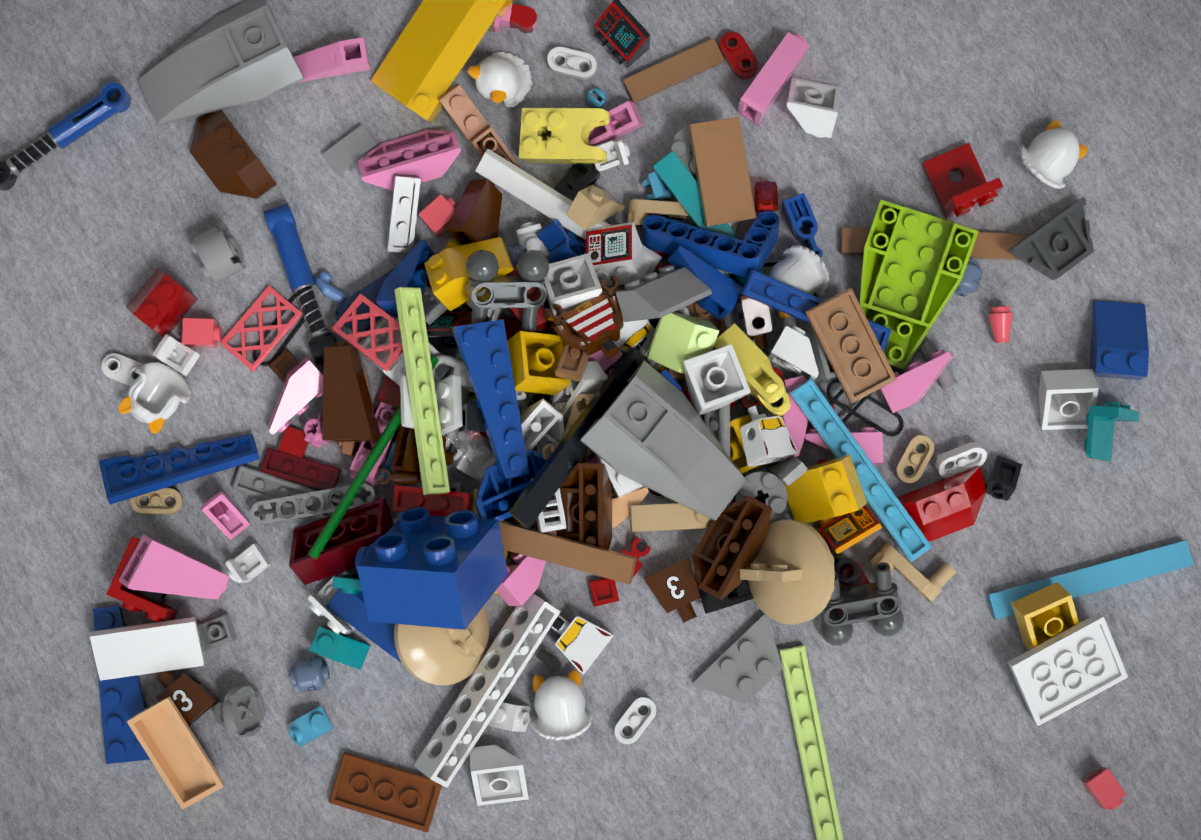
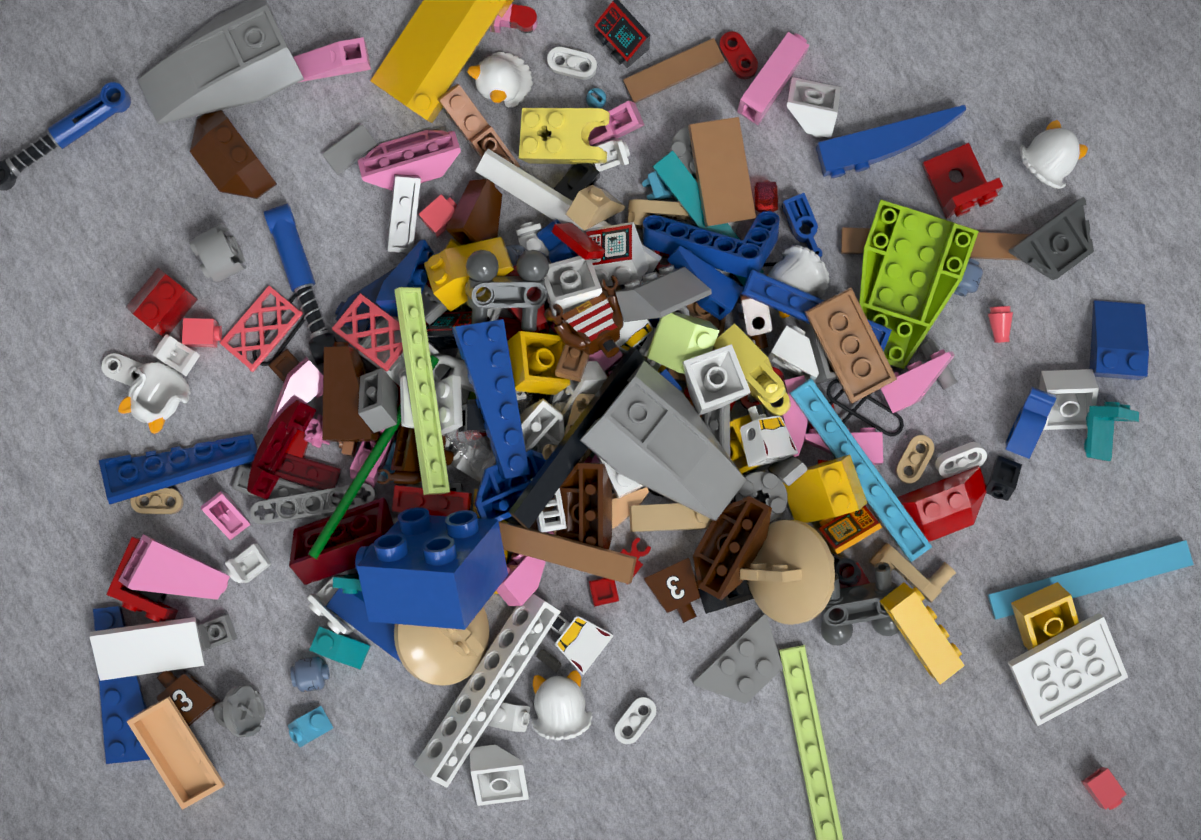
(274, 445): none -> dark red slope
(328, 290): medium blue arm -> none
(378, 400): none -> light grey brick
(385, 792): dark orange tile -> none
(578, 241): none -> red tile
(880, 143): none -> blue slope
(922, 633): none -> yellow brick
(1030, 423): none -> blue piece

